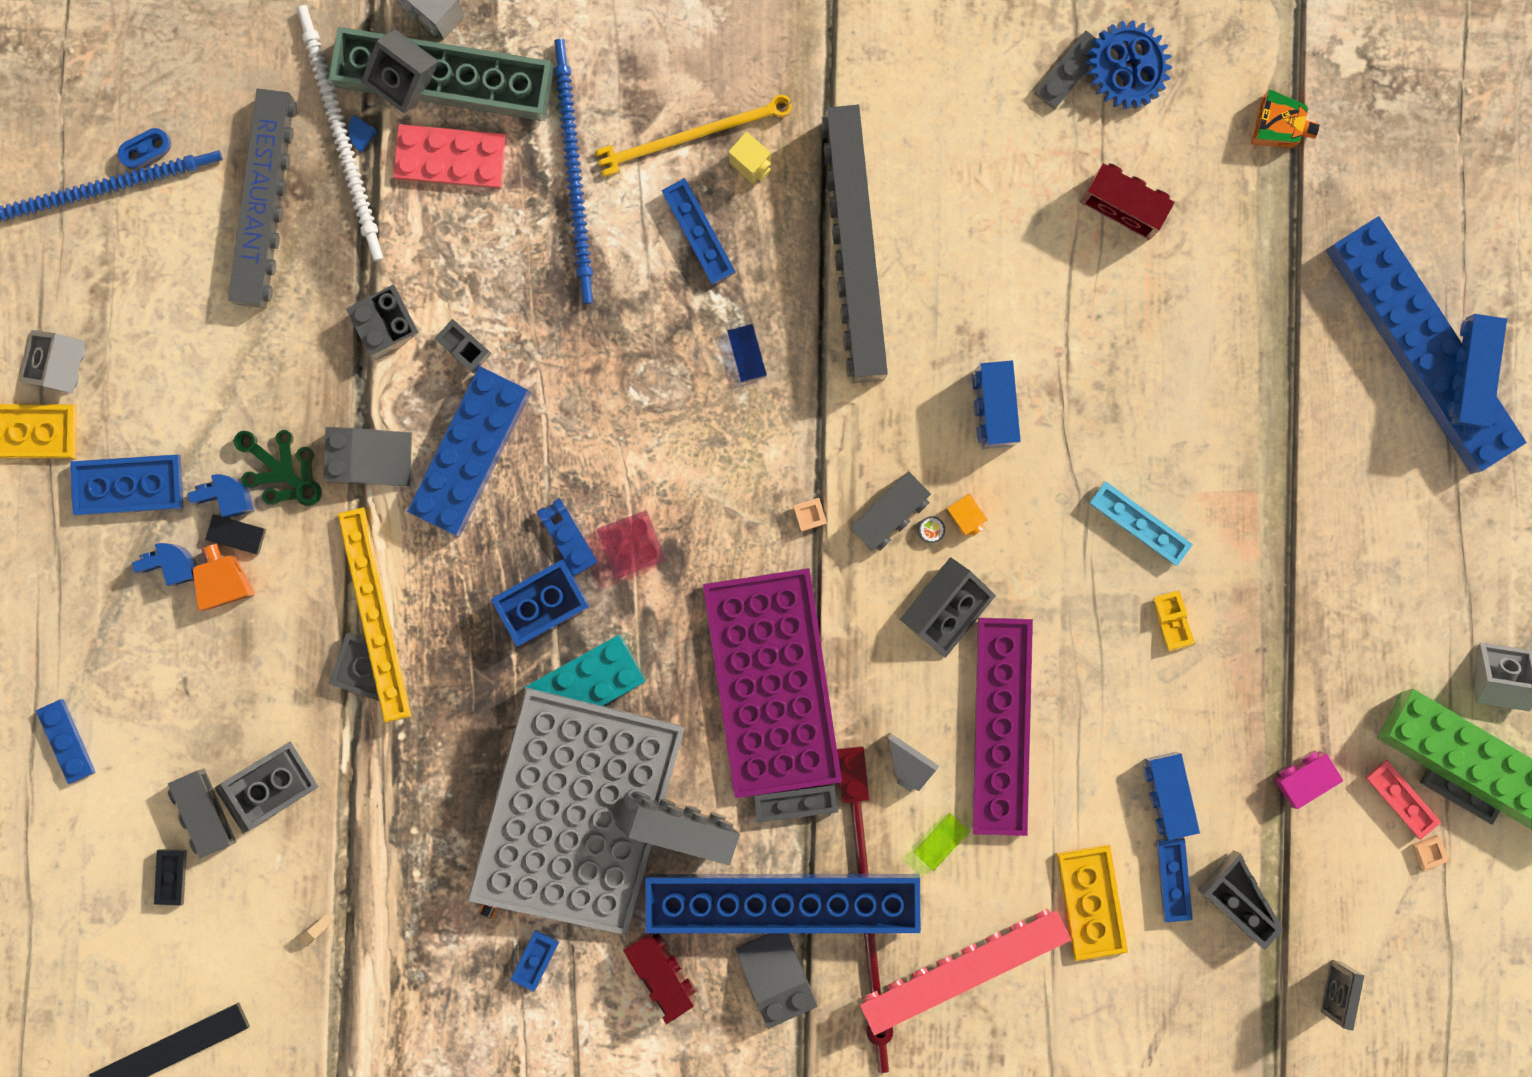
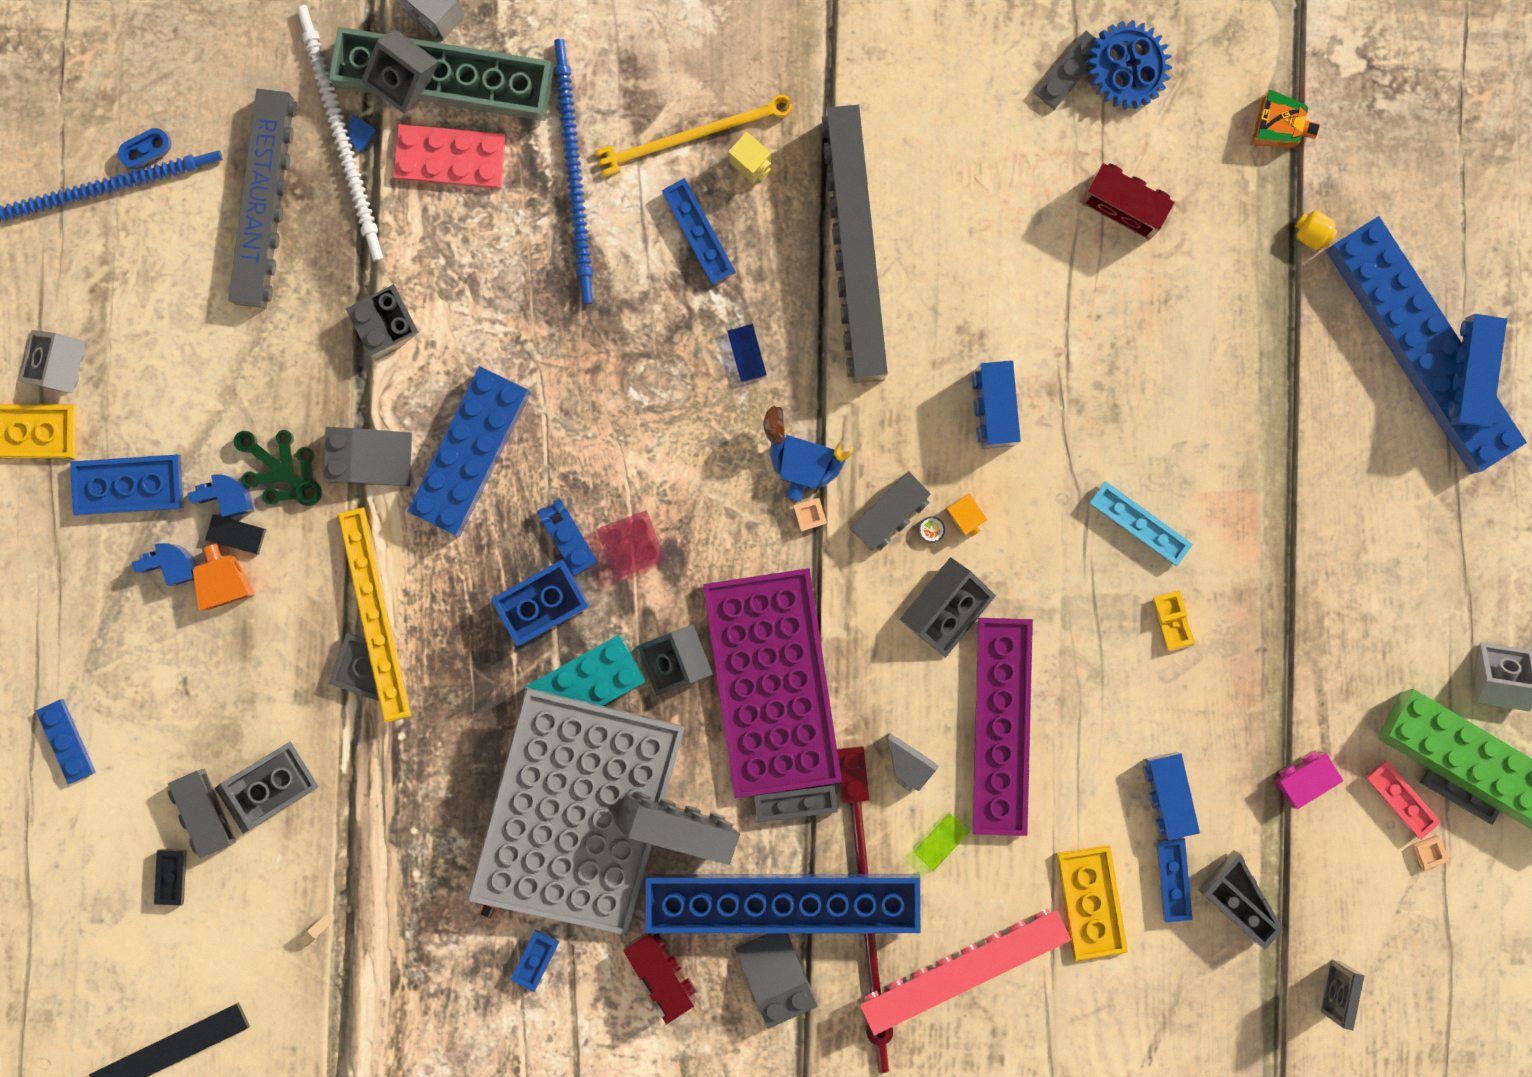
(463, 346): dark grey brick -> none
(675, 660): none -> dark grey slope
(799, 460): none -> blue torso
(1315, 230): none -> yellow head

